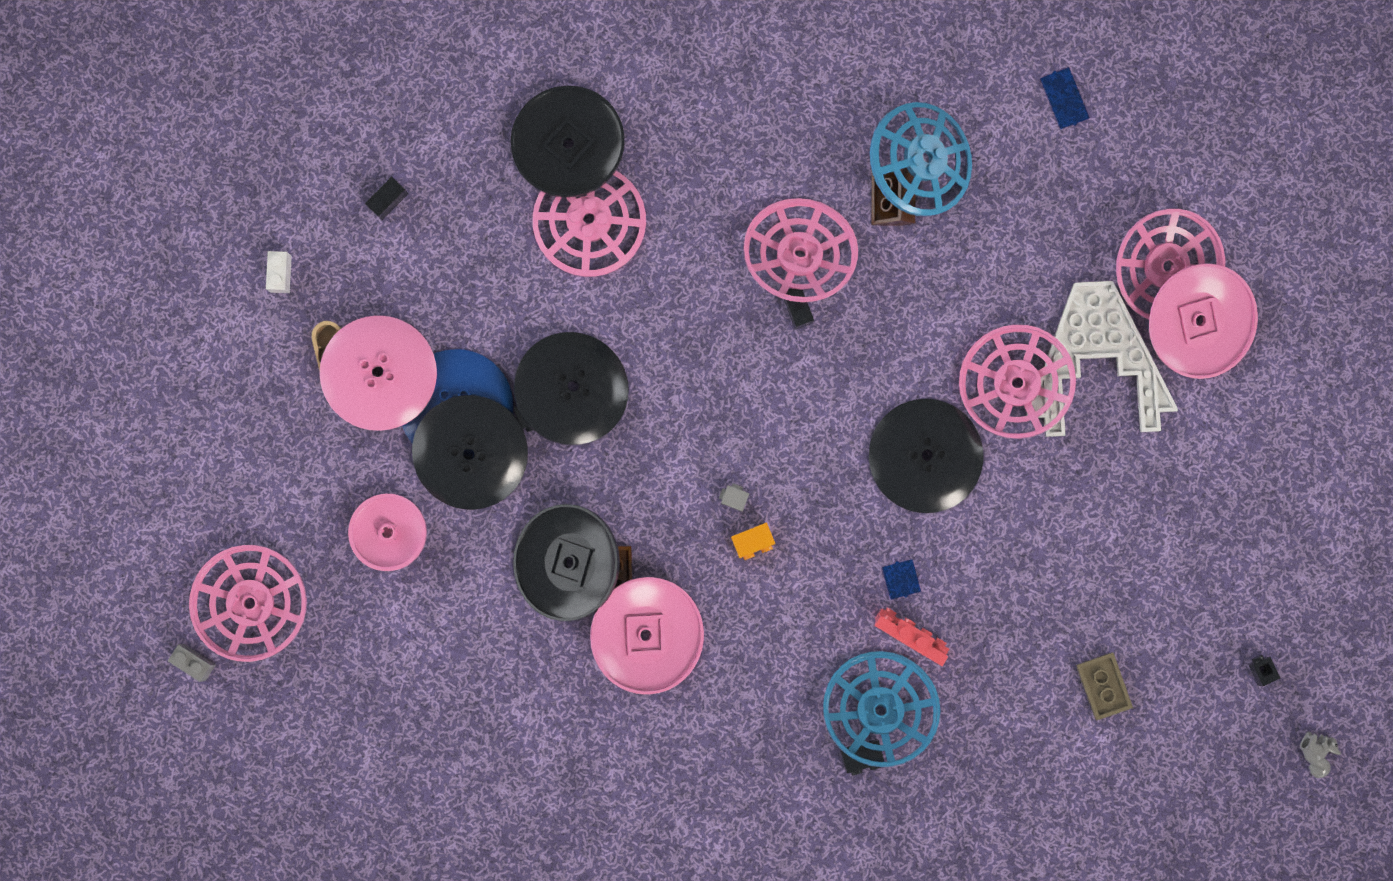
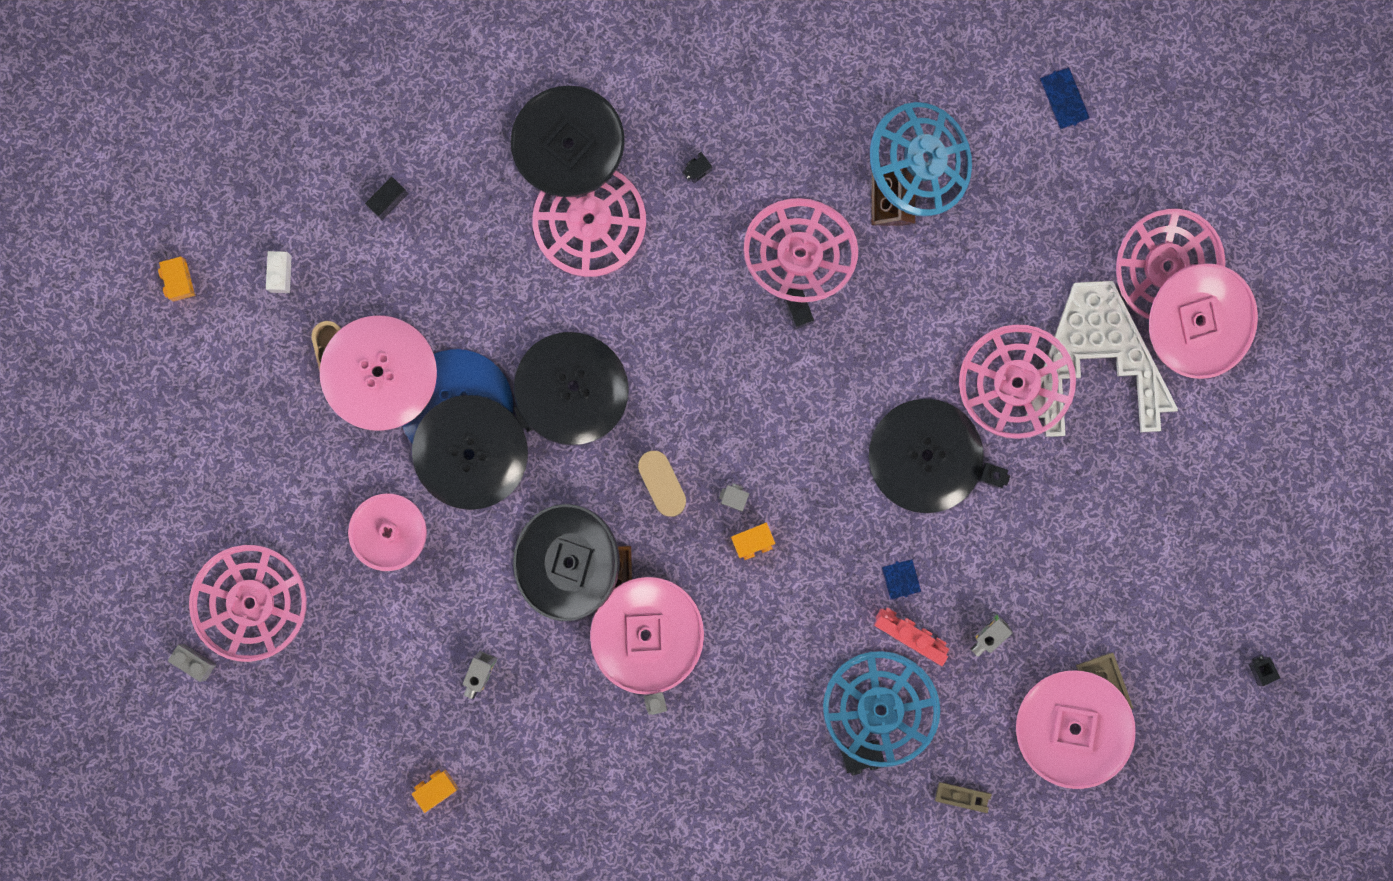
(176, 279): none -> light orange brick
(435, 790): none -> light orange brick
(481, 668): none -> light grey torso
(655, 703): none -> light grey brick
(662, 483): none -> tan plant
(697, 168): none -> black brick
(962, 797): none -> dark tan plate
(987, 476): none -> black brick
(995, 628): none -> light grey torso
(1082, 758): none -> bright pink dish
(1316, 751): light grey animal -> none

